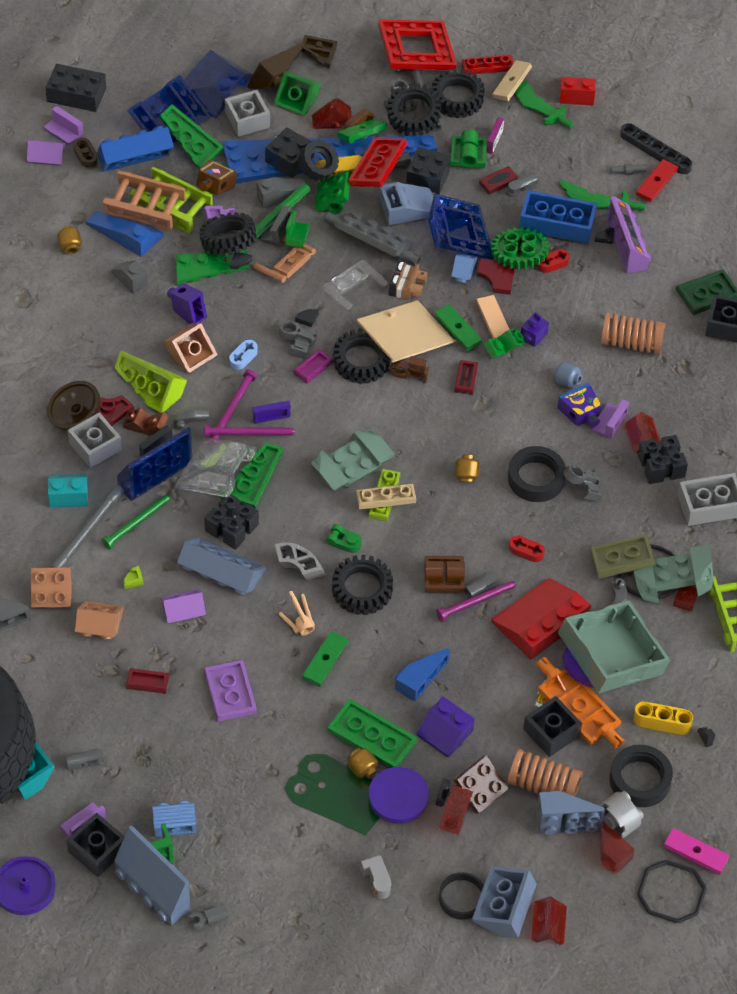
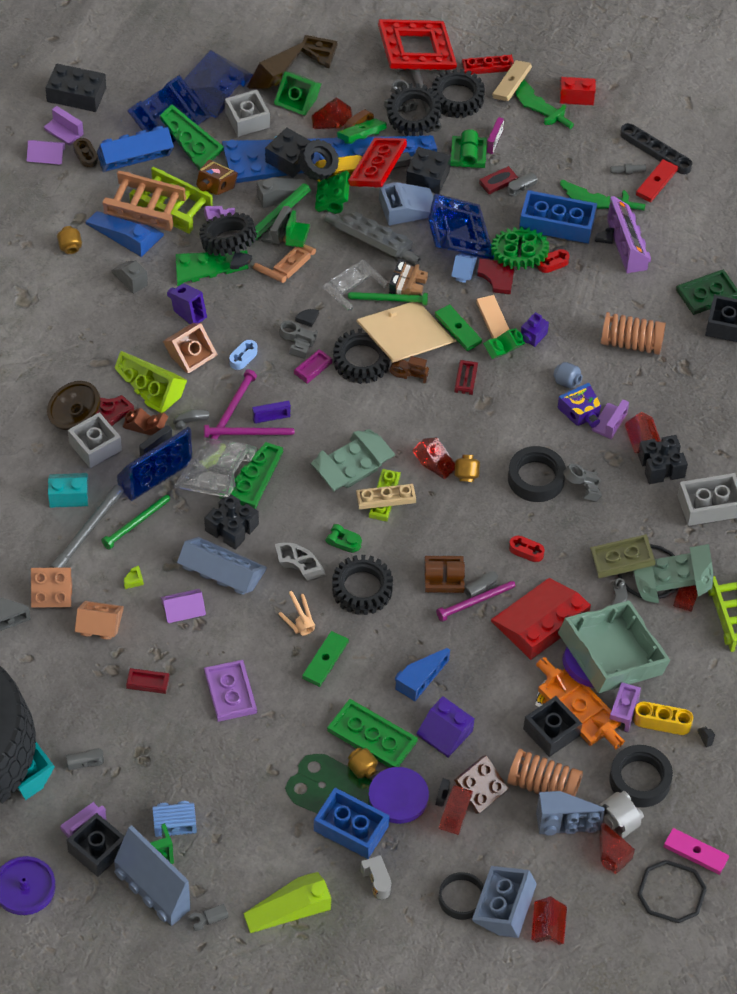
(296, 900): none -> lime wedge
(351, 823): none -> blue brick
(389, 297): none -> green bar
(434, 457): none -> clear red slope
(625, 704): none -> medium lavender panel

